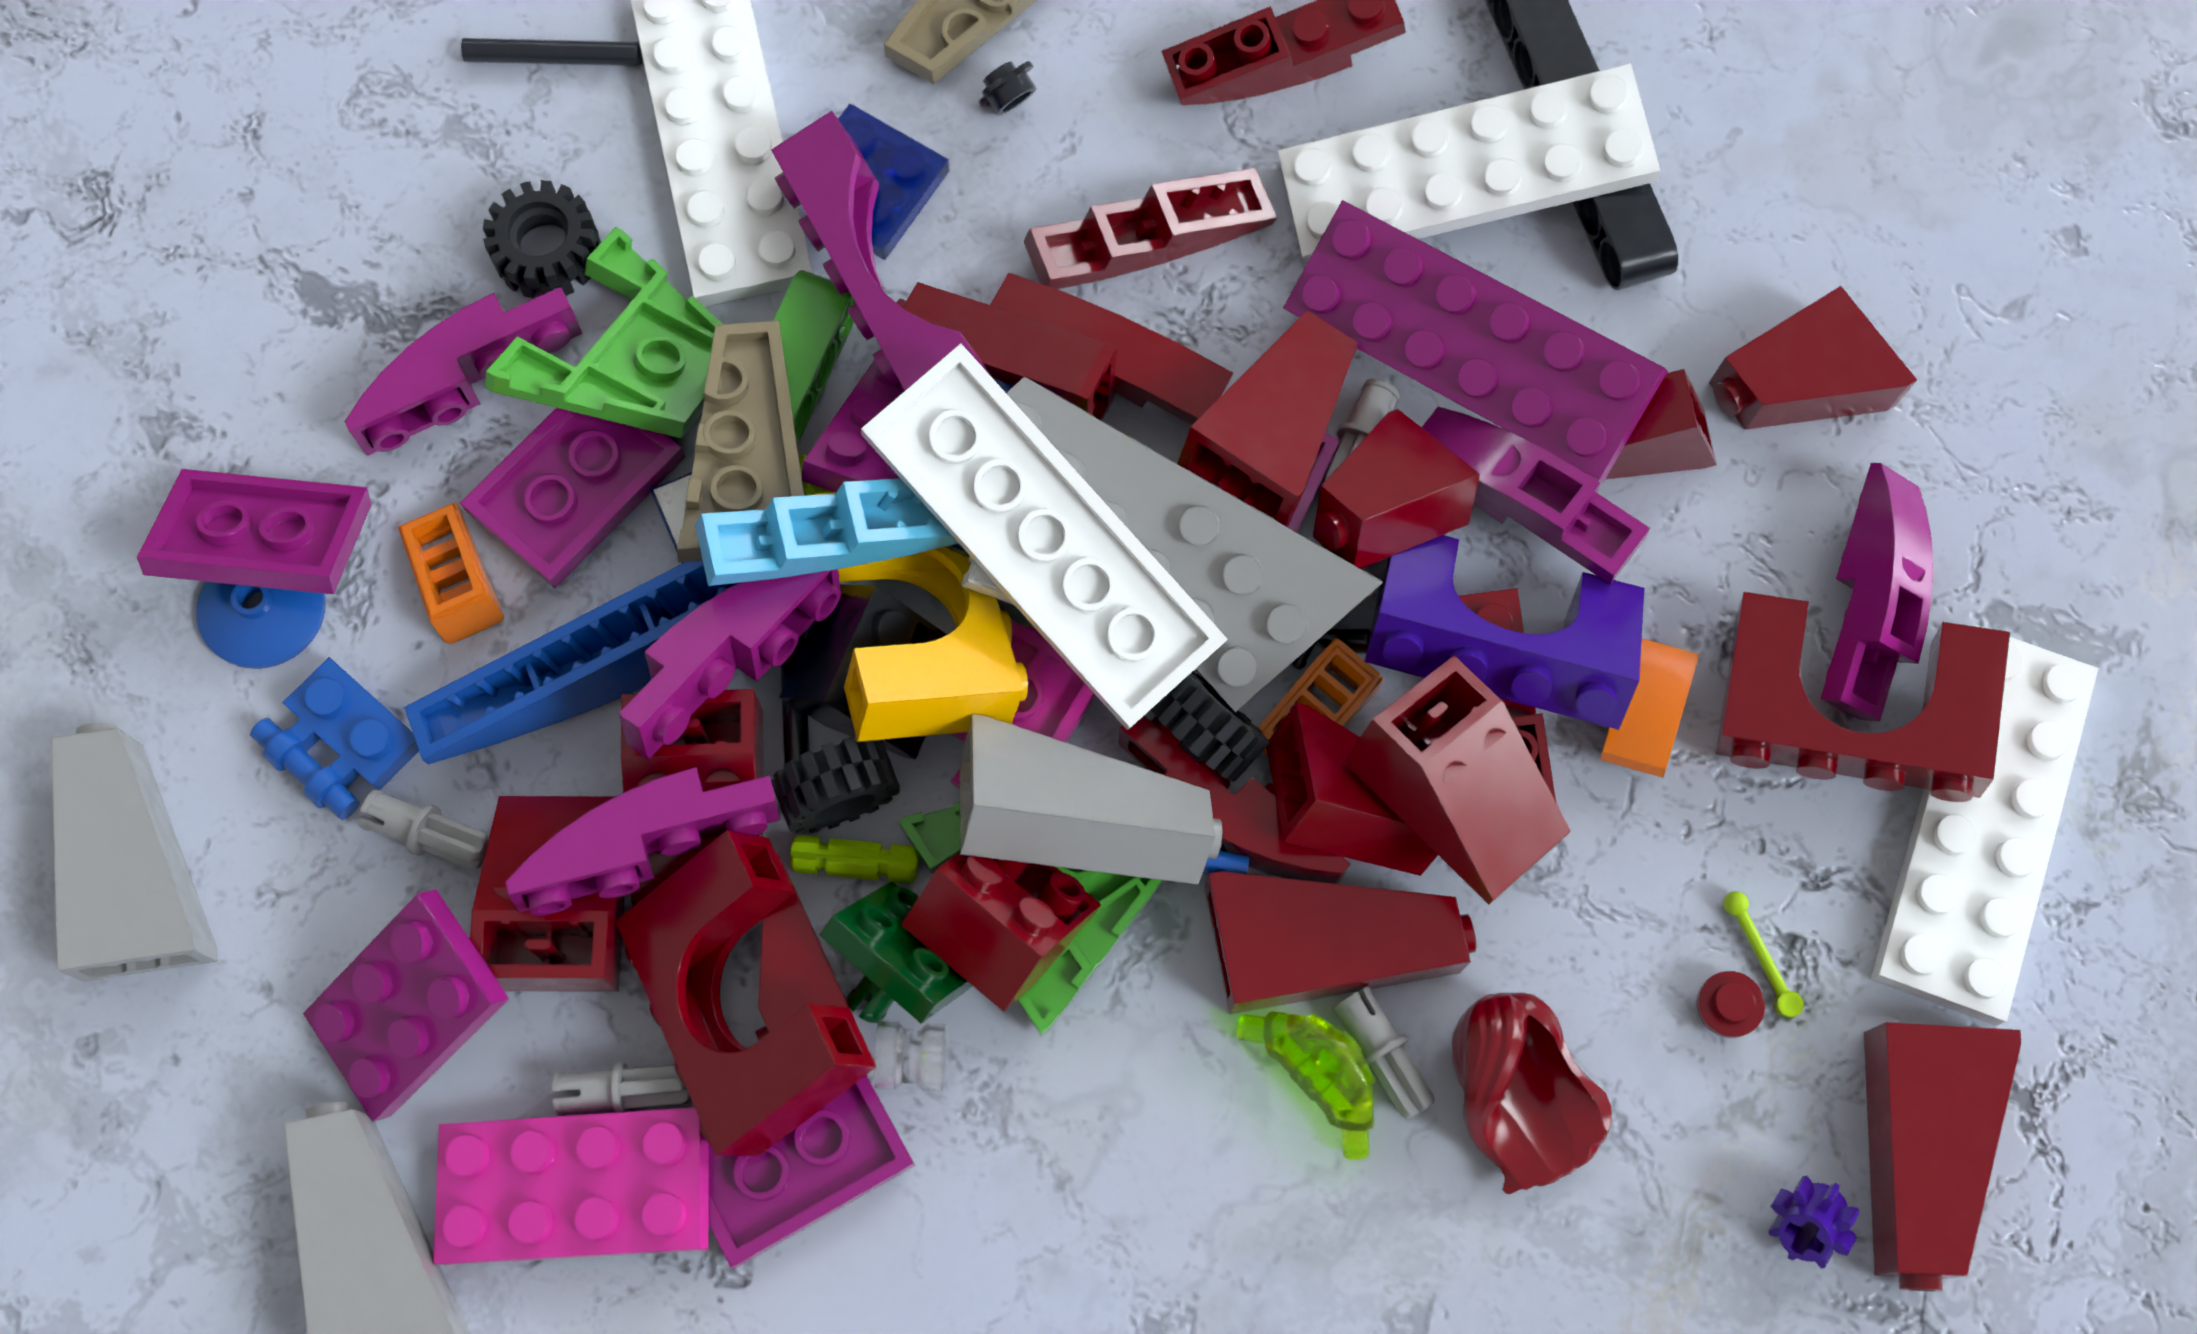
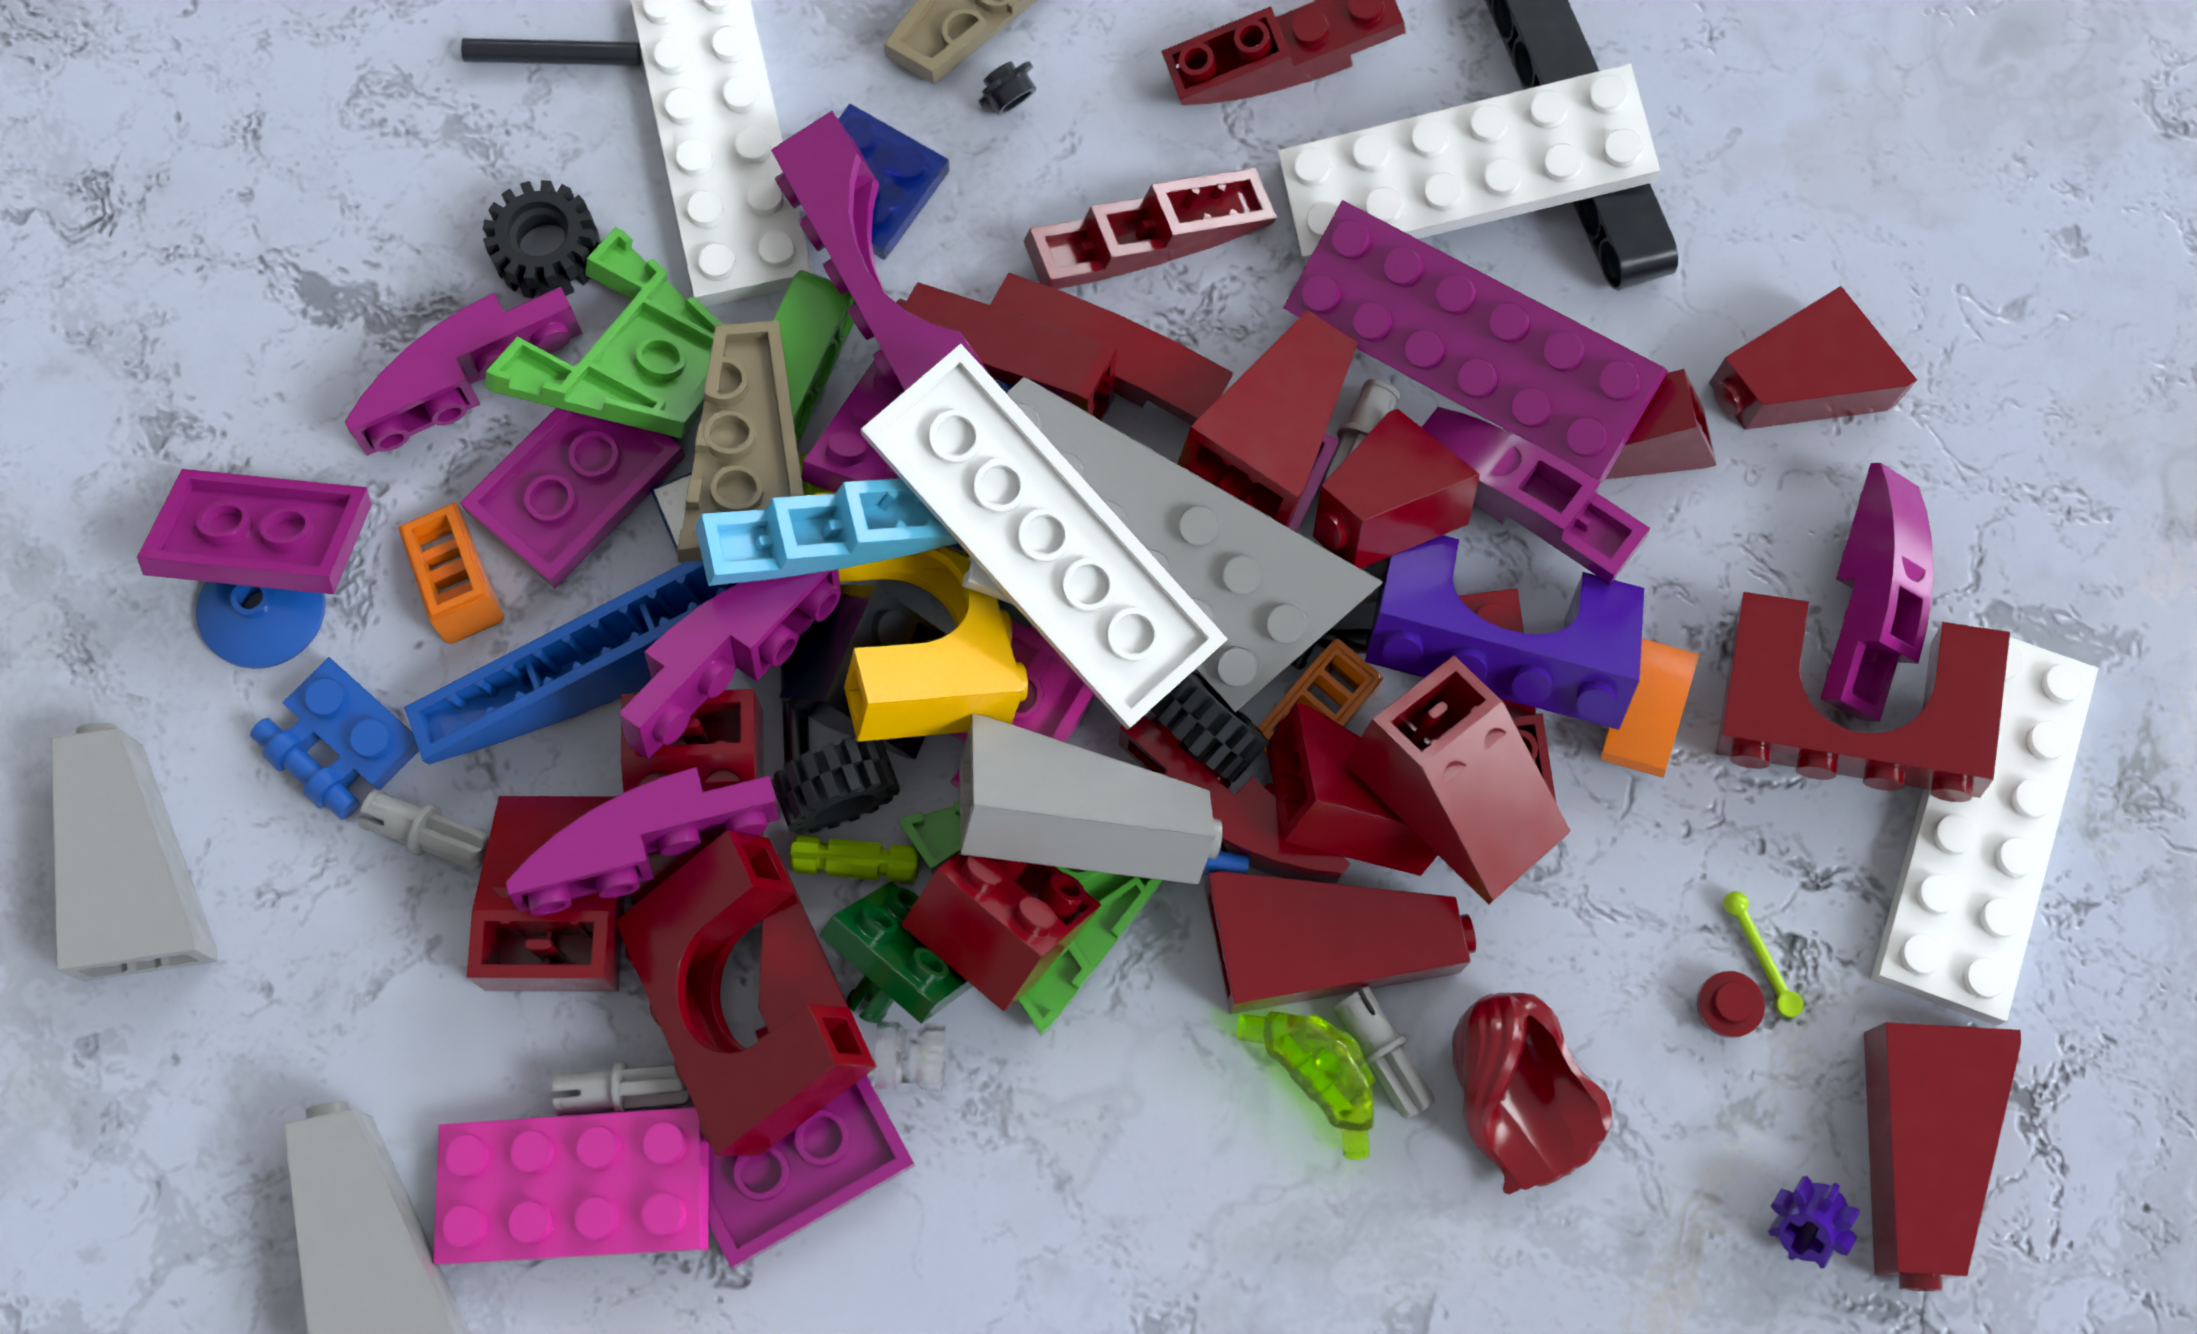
(405, 1005): magenta plate -> none

